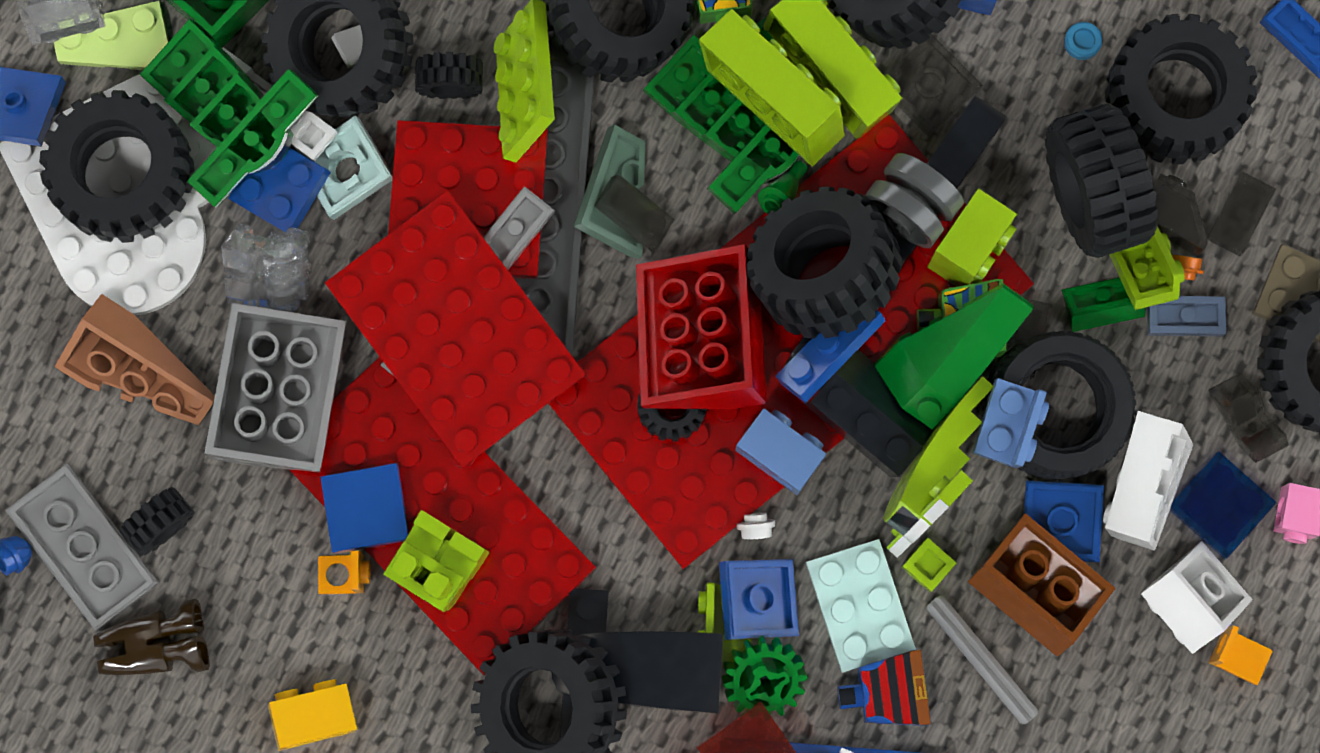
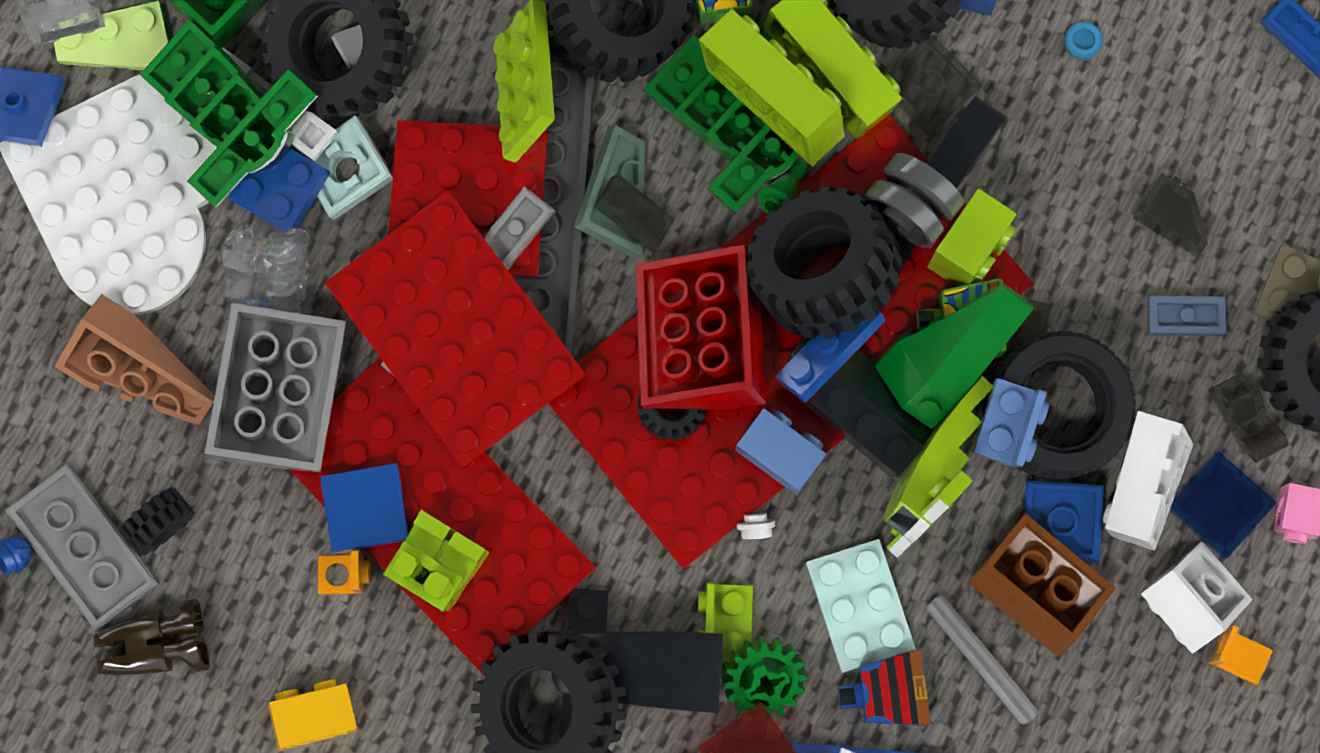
(88, 129): black tyre -> none
(448, 75): black tyre -> none
(758, 599): blue tile -> none
(929, 565): lime plate -> none
(1099, 305): green slope -> none
(1101, 180): black tyre -> none
(1149, 272): lime bracket -> none
(1190, 266): orange plate -> none
(1208, 51): black tyre -> none
(1241, 214): clear smoke plate -> none

